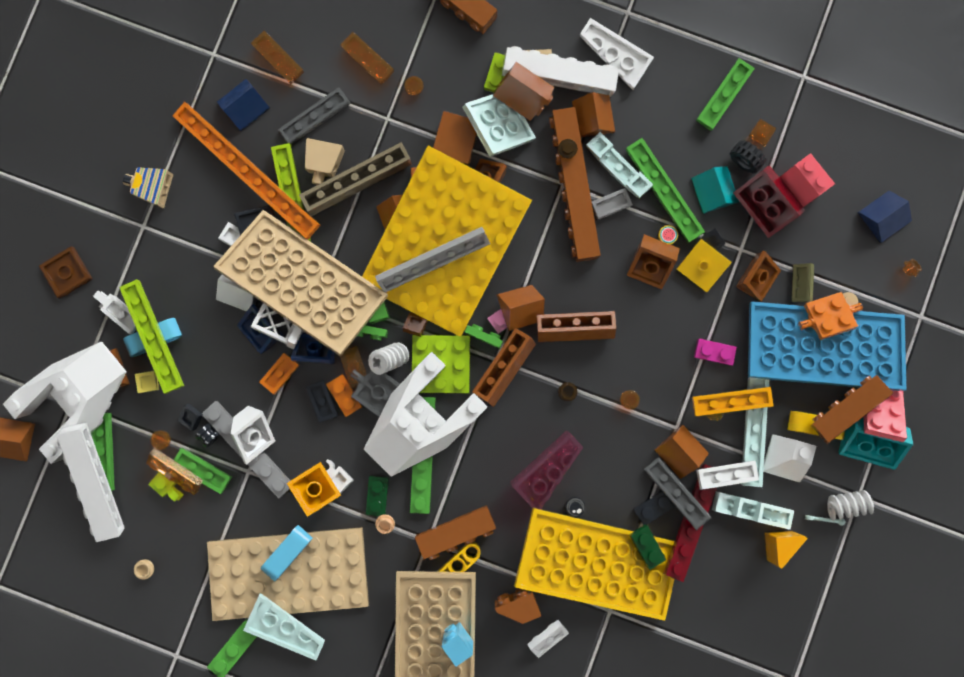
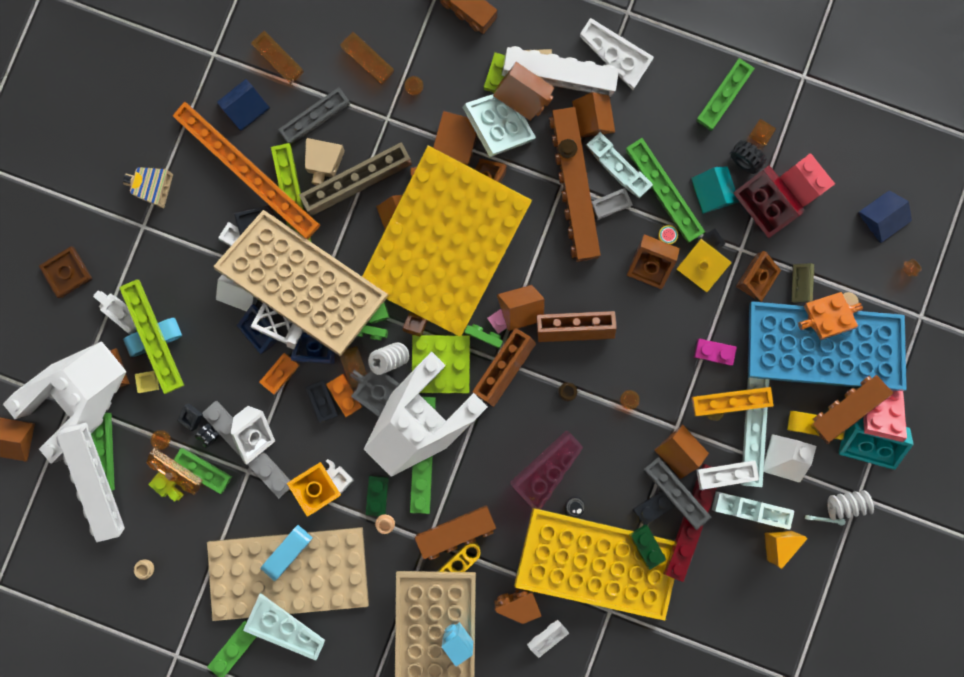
(432, 259): light grey plate -> none

